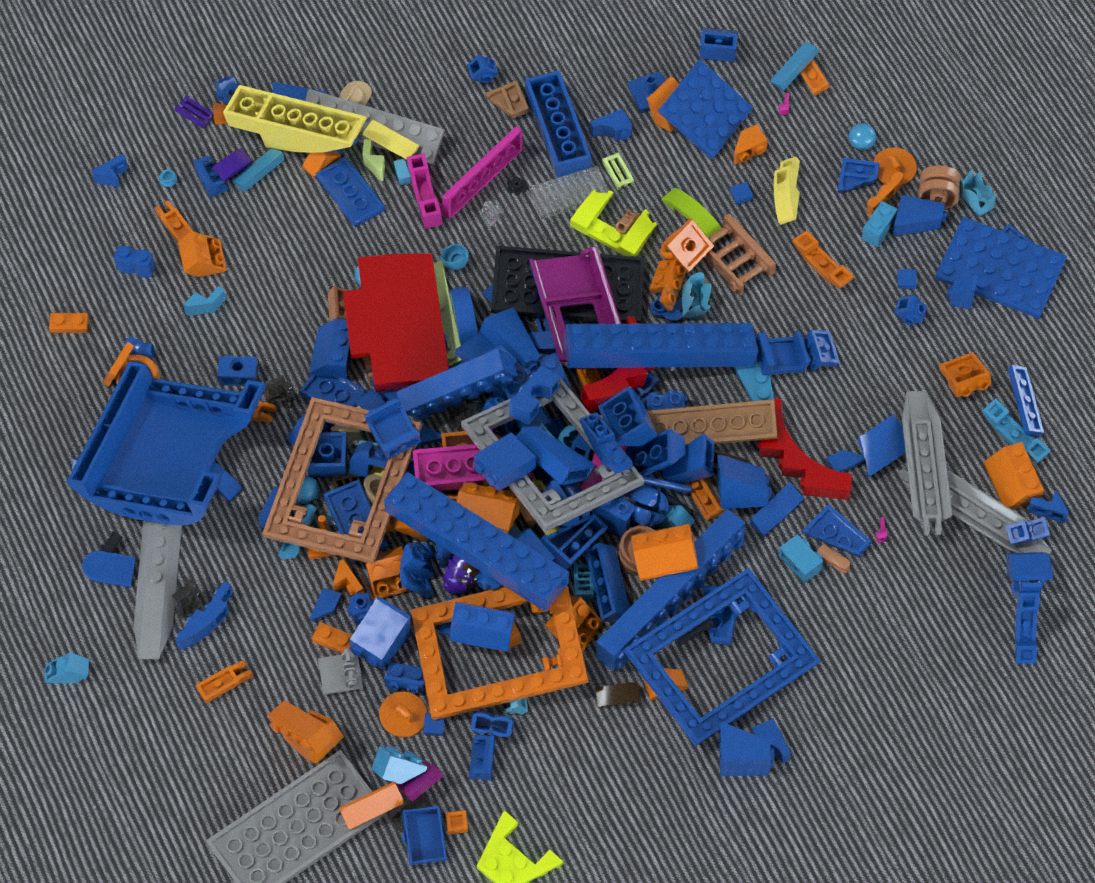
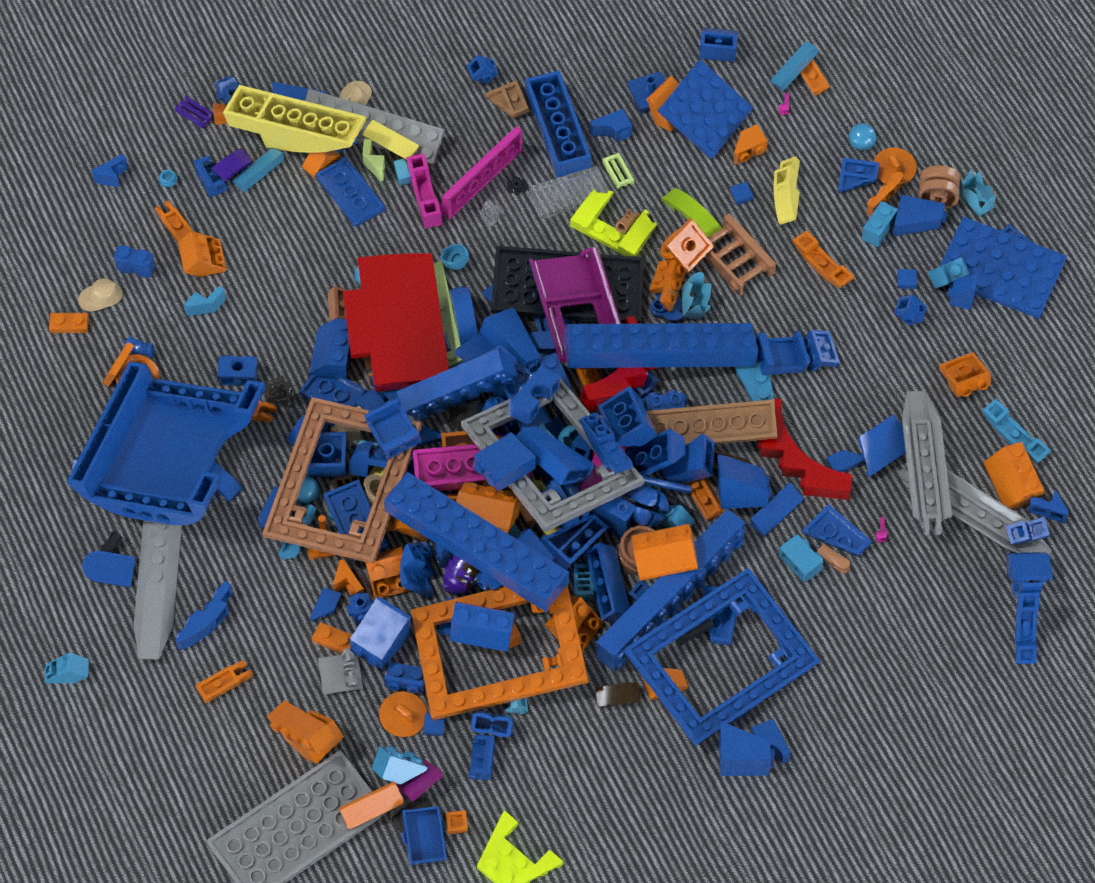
(100, 295): none -> tan piece
(186, 598): clear smoke bracket -> none
(638, 590): none -> blue tile
(948, 272): none -> dark azure slope
(1025, 400): blue plate -> none

